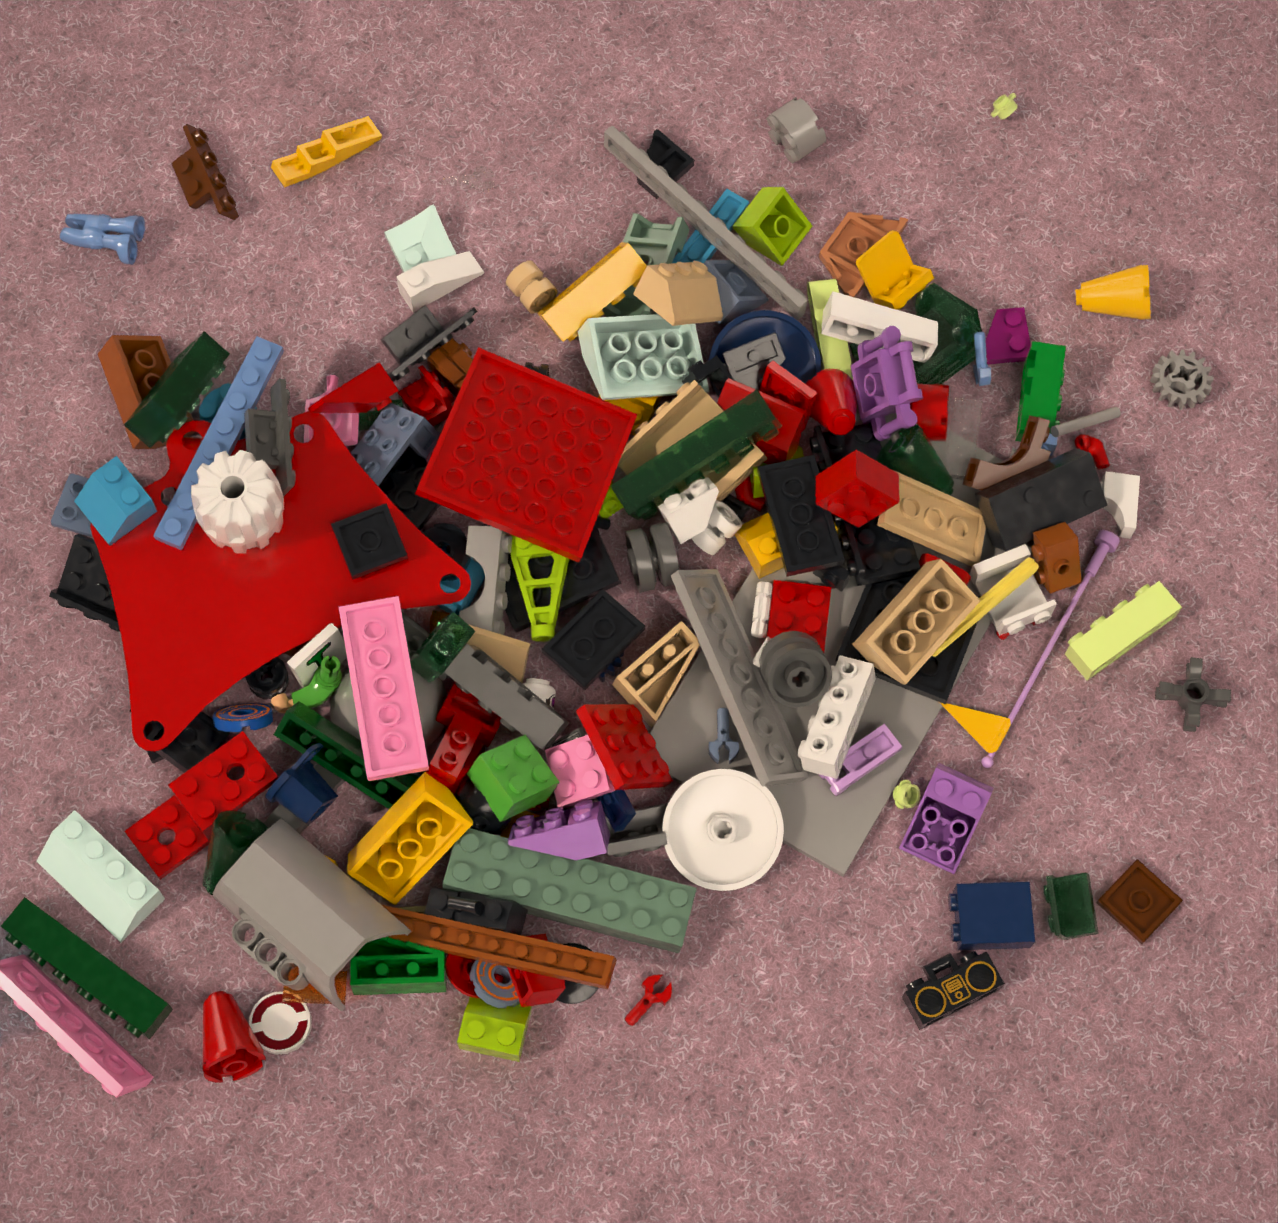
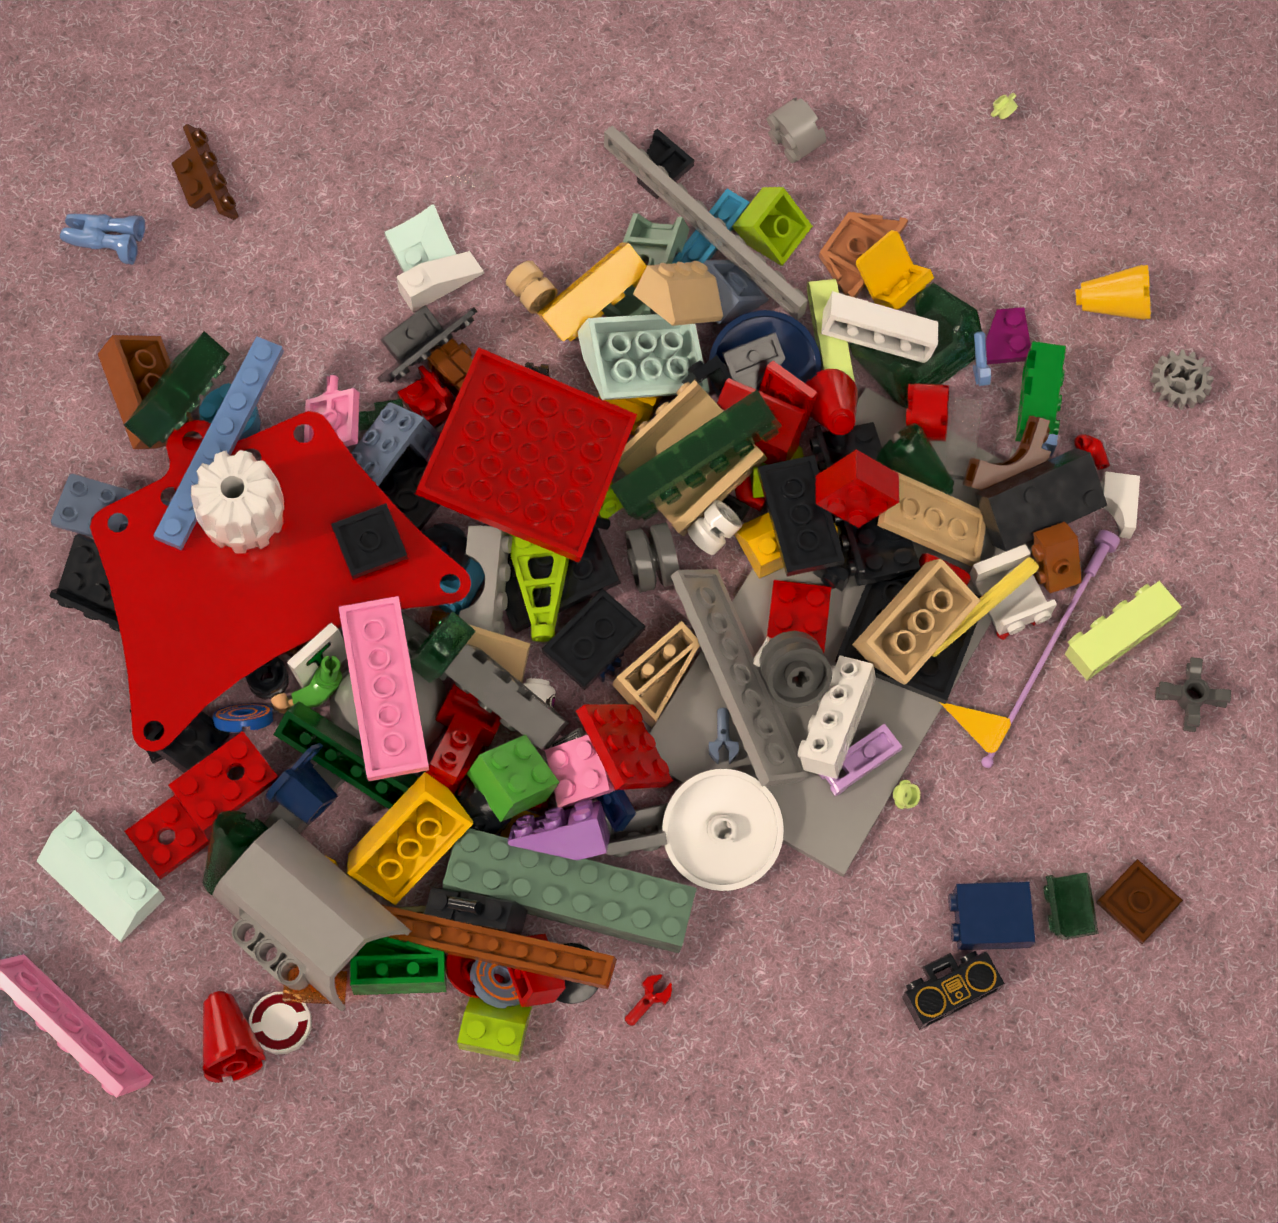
(86, 968): dark green brick -> none
(114, 501): dark azure slope -> none
(269, 435): dark grey bracket -> none
(331, 149): yellow slope -> none
(359, 394): red slope -> none
(690, 510): white slope -> none
(761, 609): white axle -> none
(886, 383): medium lavender brick -> none
(946, 818): medium lavender slope -> none
(1086, 421): light grey bar -> none

